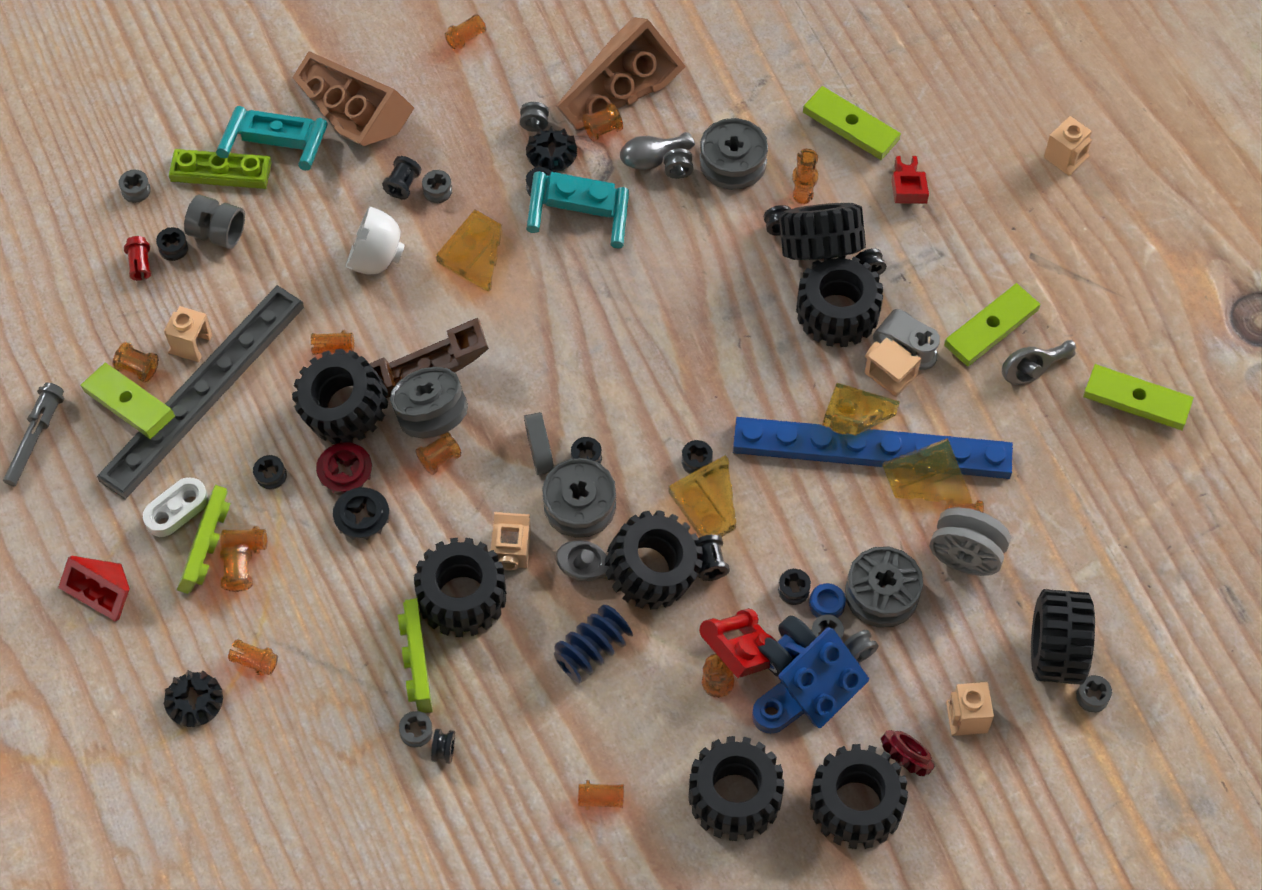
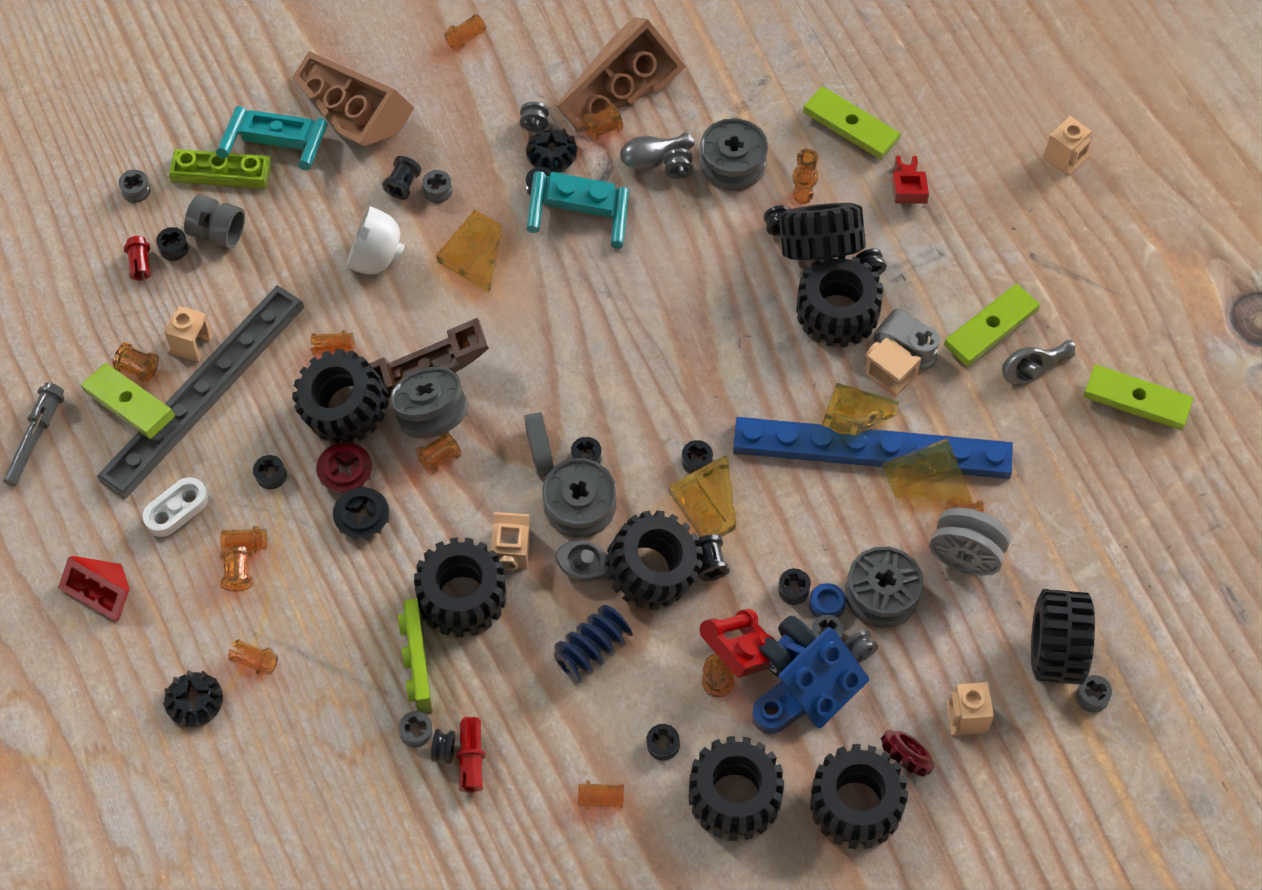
(204, 540): lime tile -> none
(470, 755): none -> red axle
(673, 737): none -> black bush

